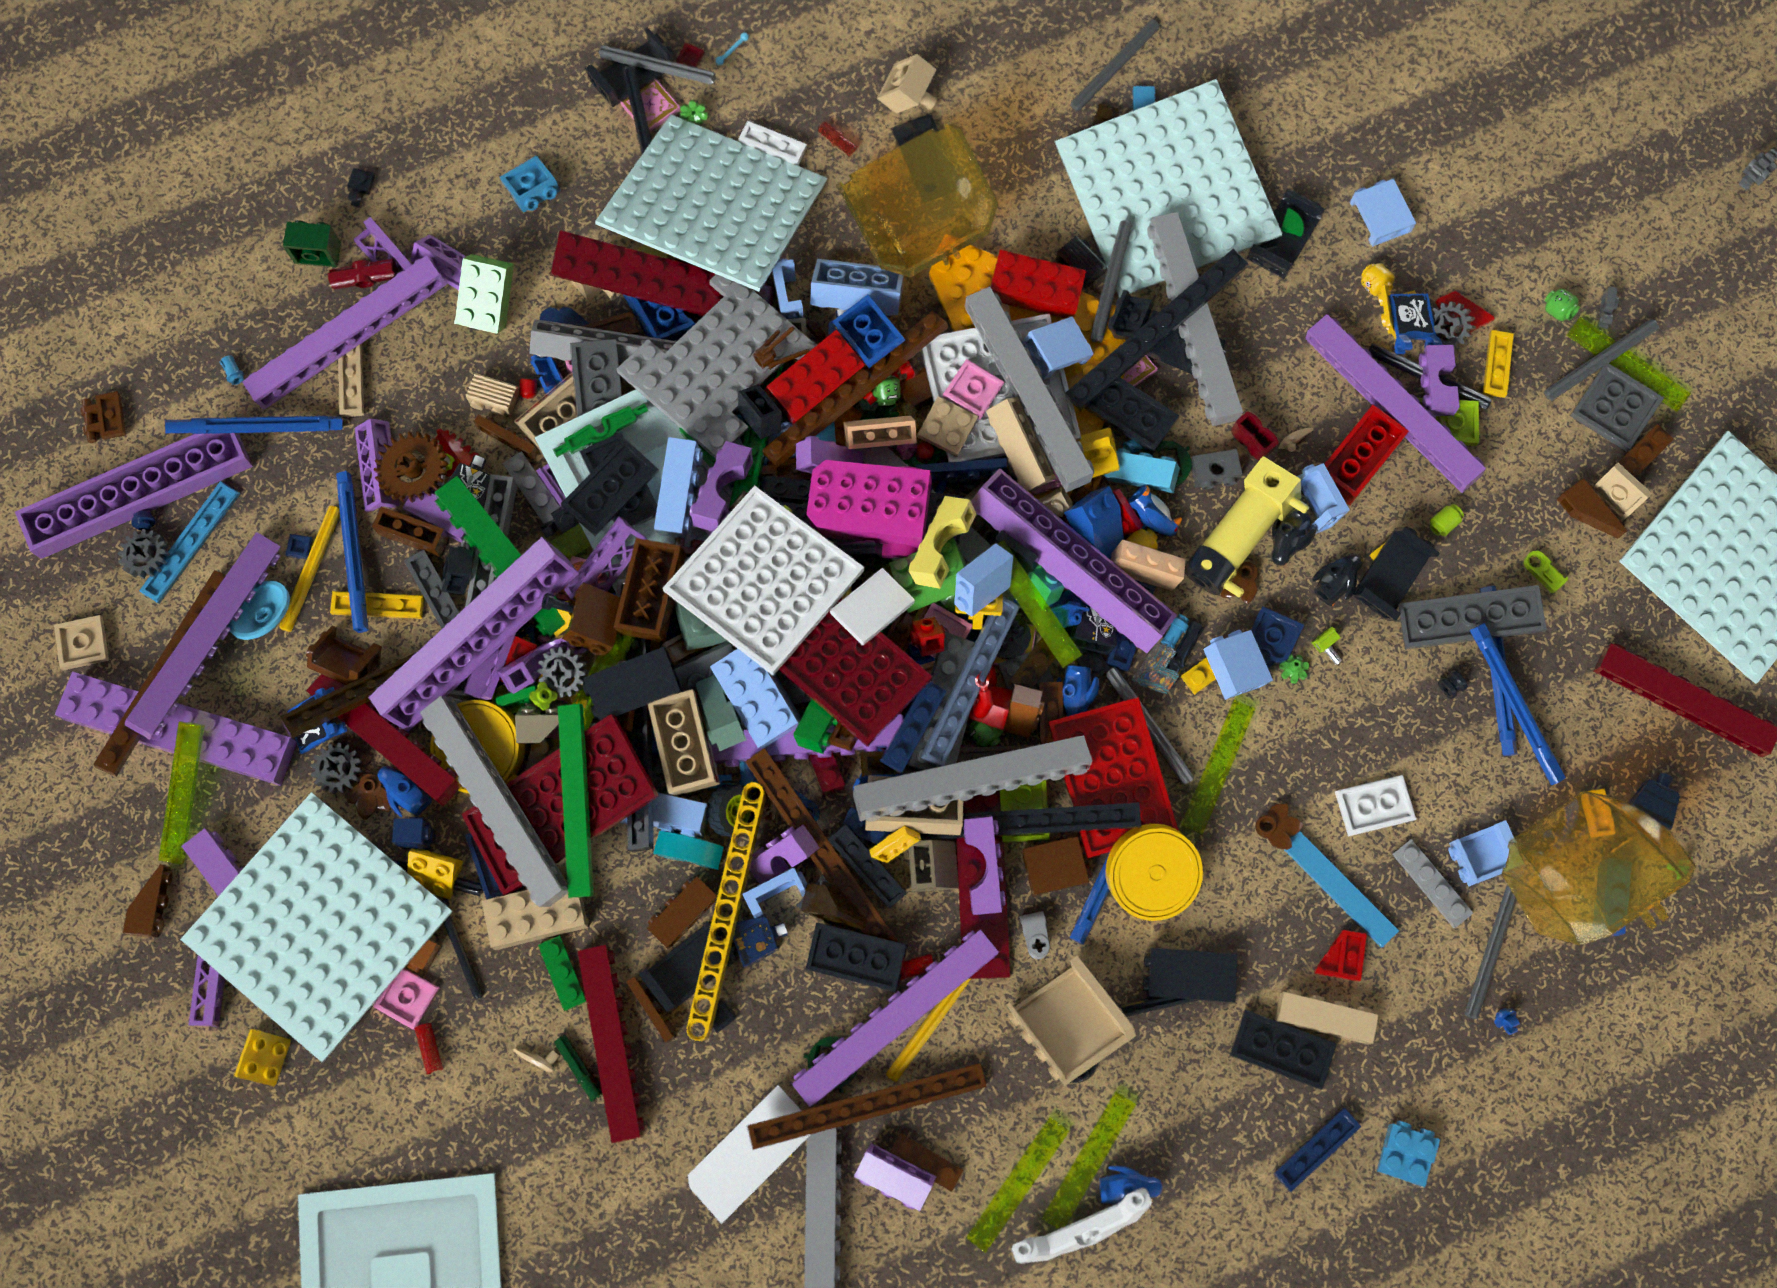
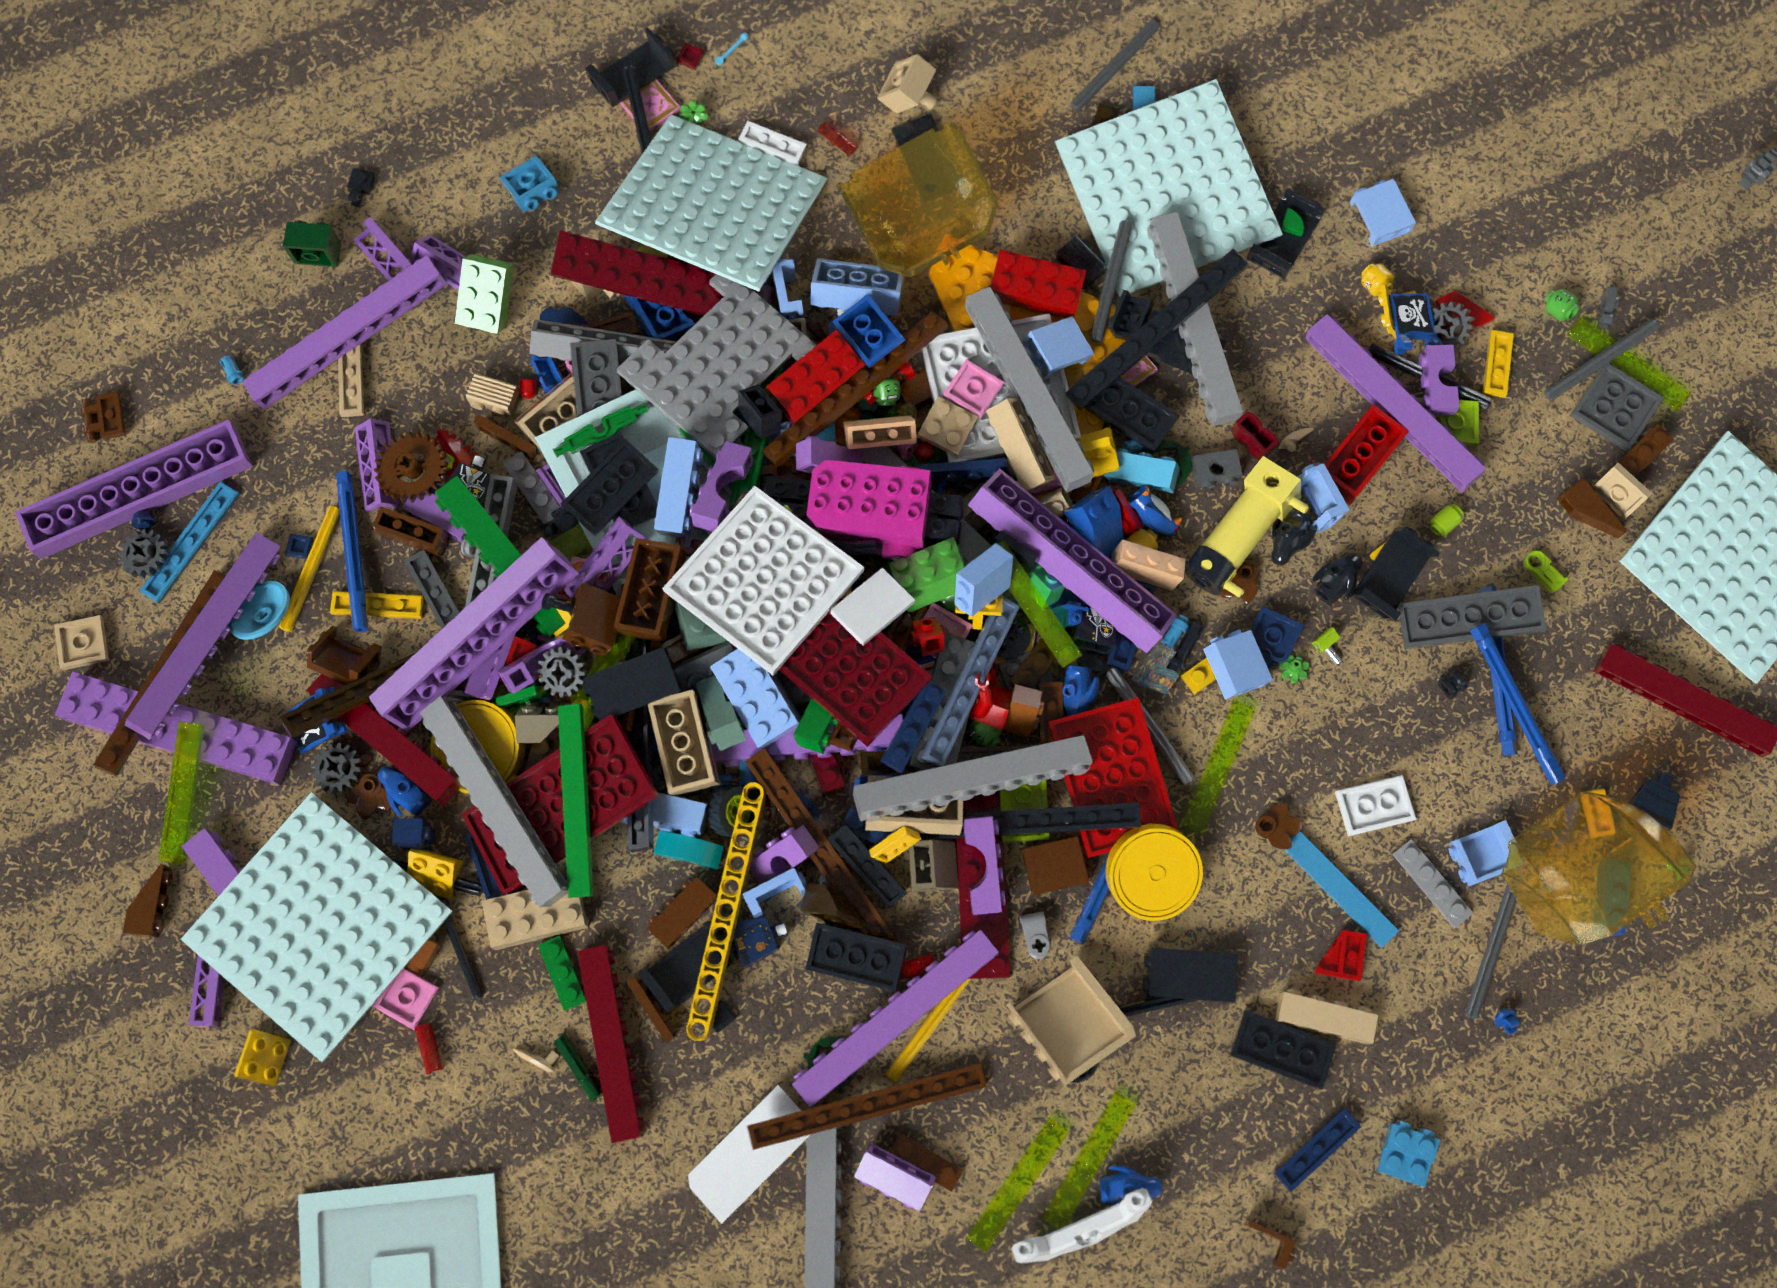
(253, 424): blue piece -> none
(362, 274): dark red piece -> none
(457, 570): black brick -> none
(538, 700): lime plate -> none
(657, 64): dark grey axle -> none
(765, 354): reddish brown plant -> none
(952, 518): light yellow arch -> none
(1284, 1254): none -> reddish brown bracket

